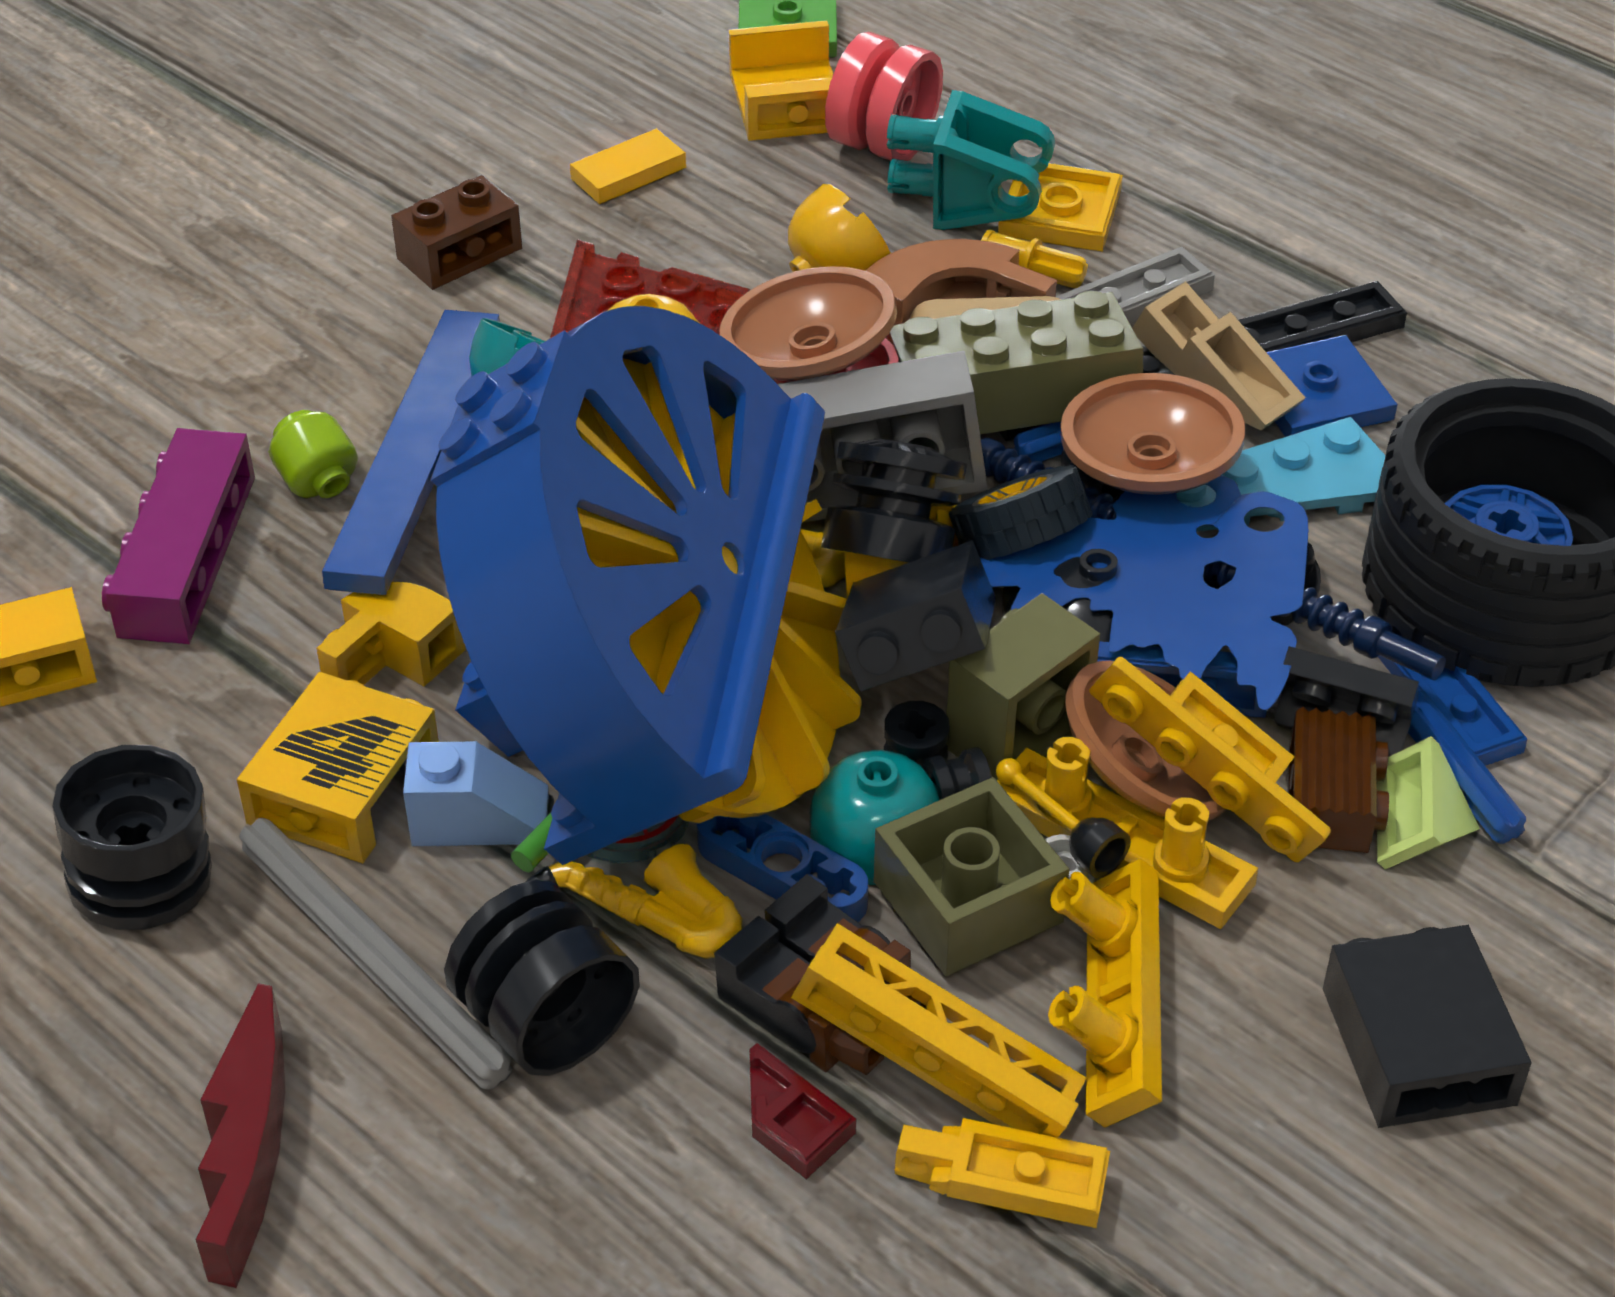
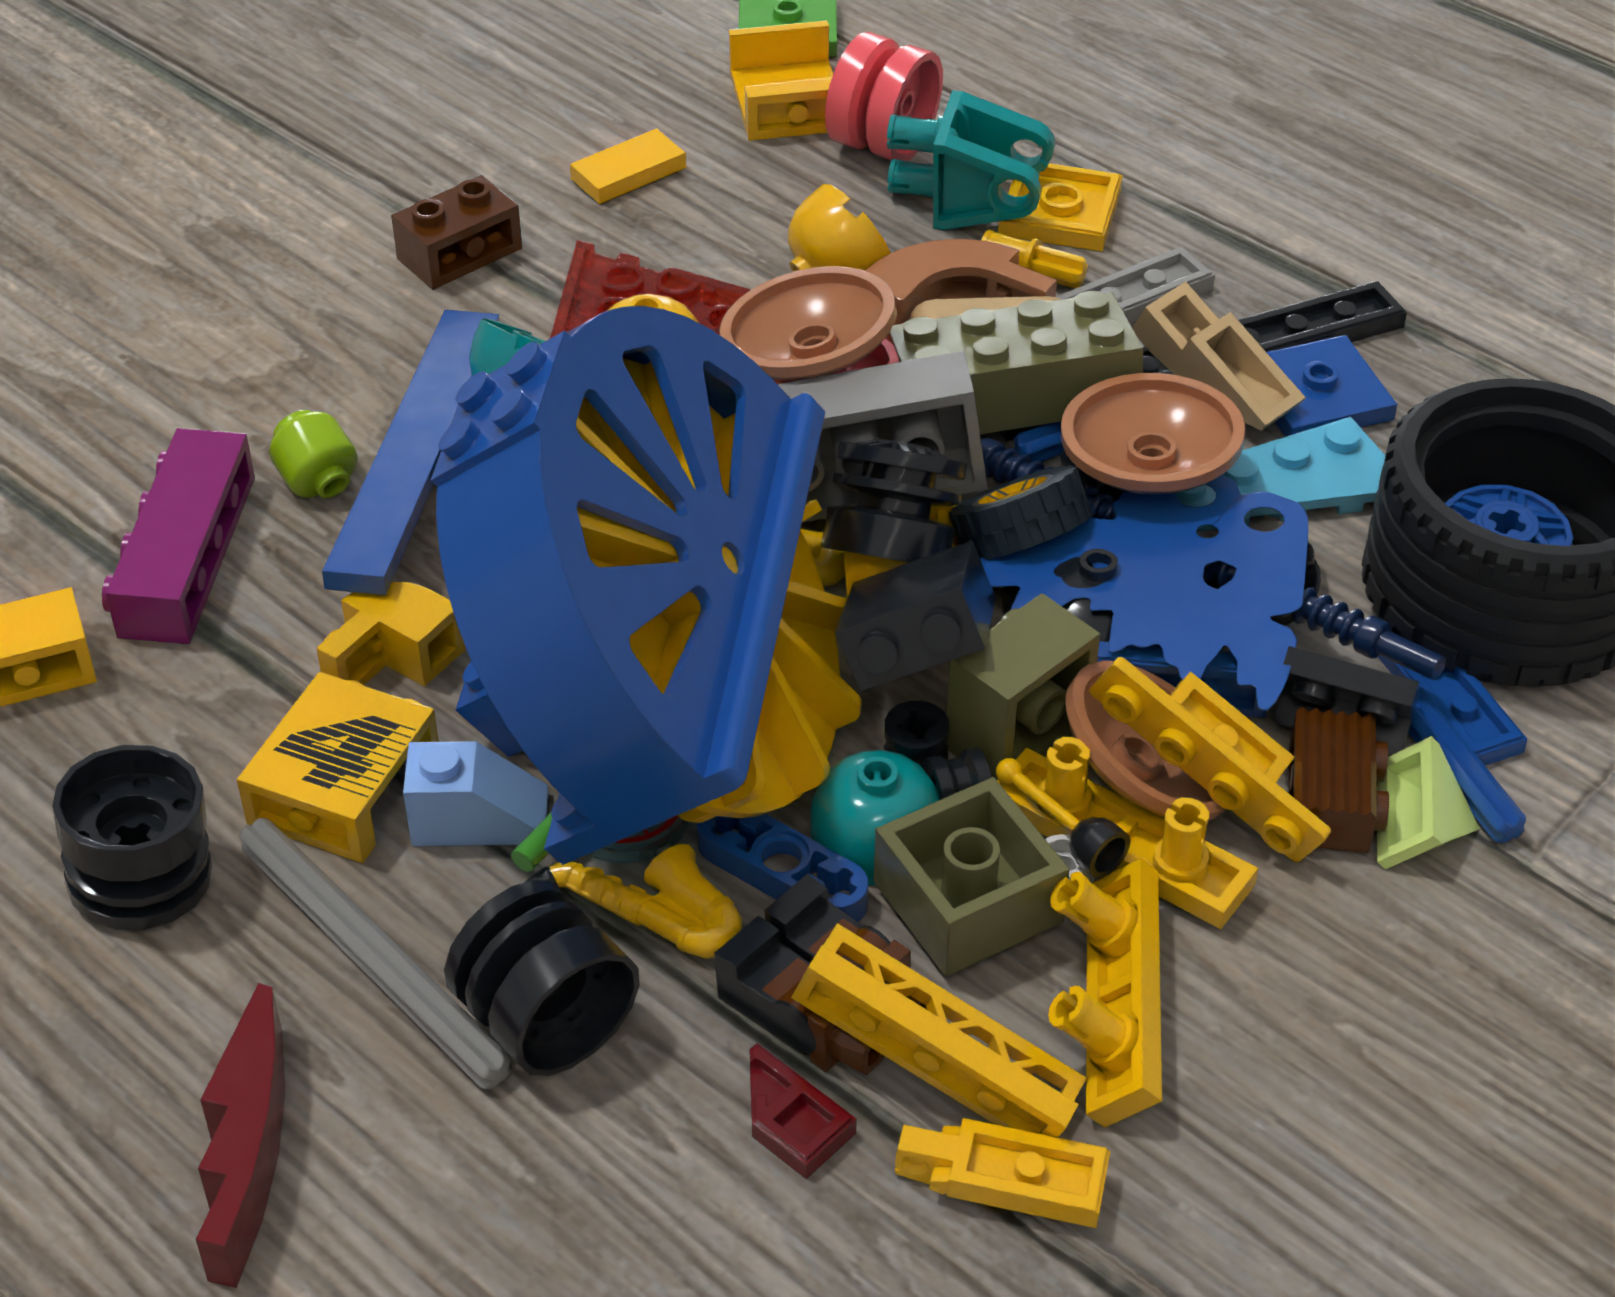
(1425, 1025): black brick -> none

